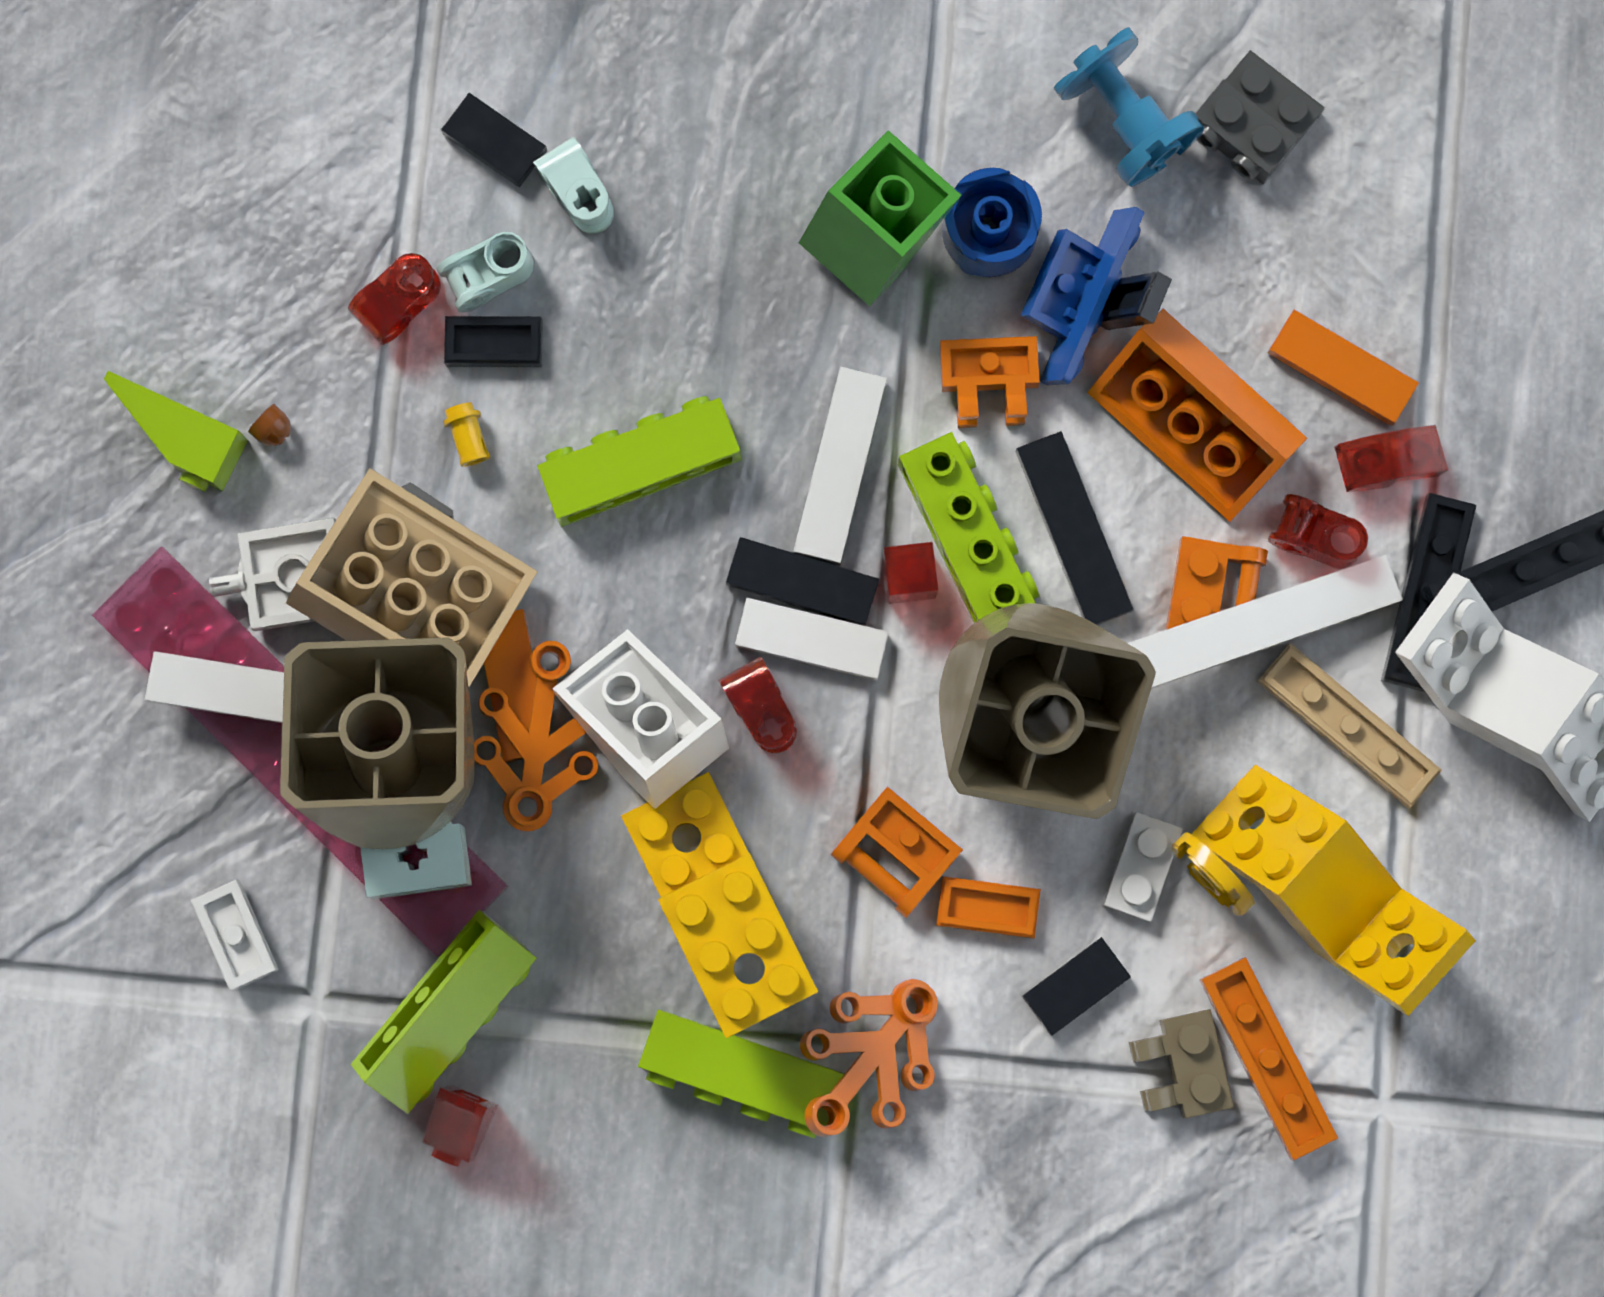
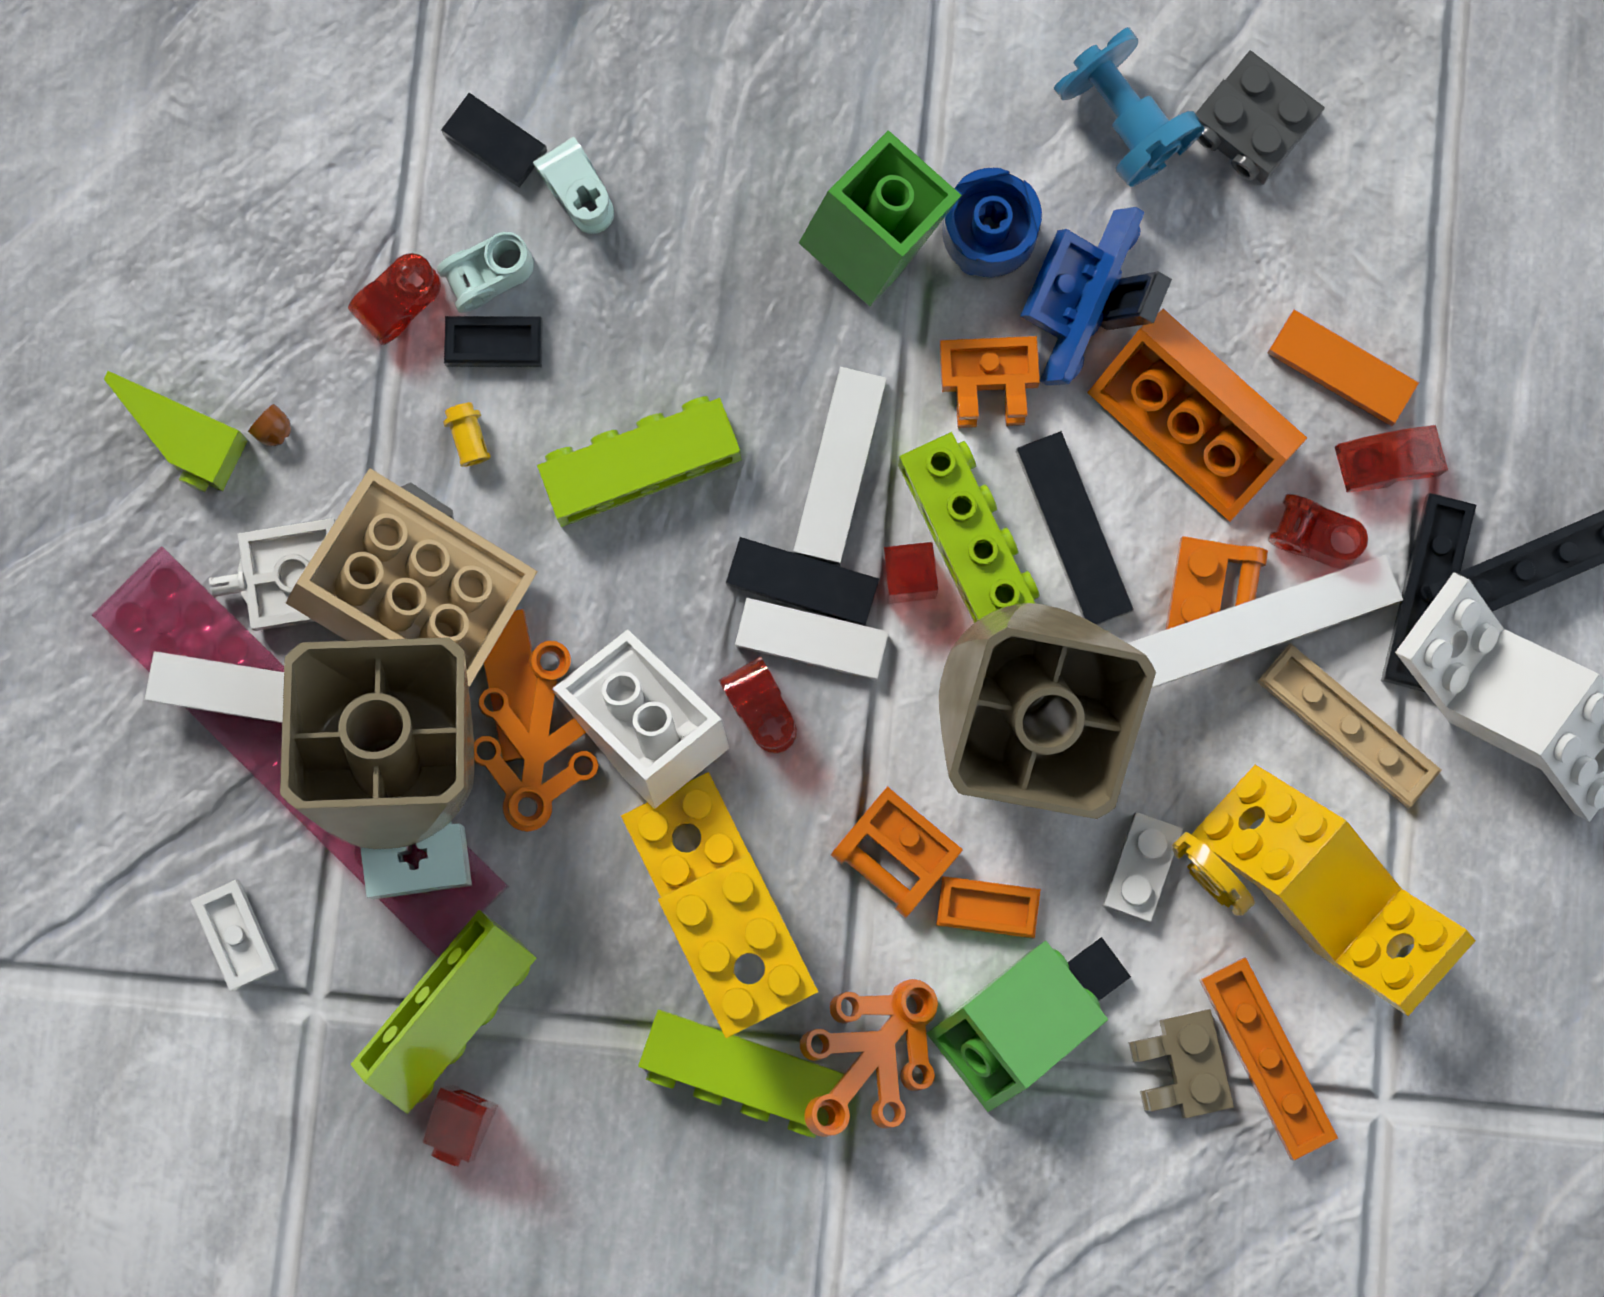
(1018, 1026): none -> bright green slope

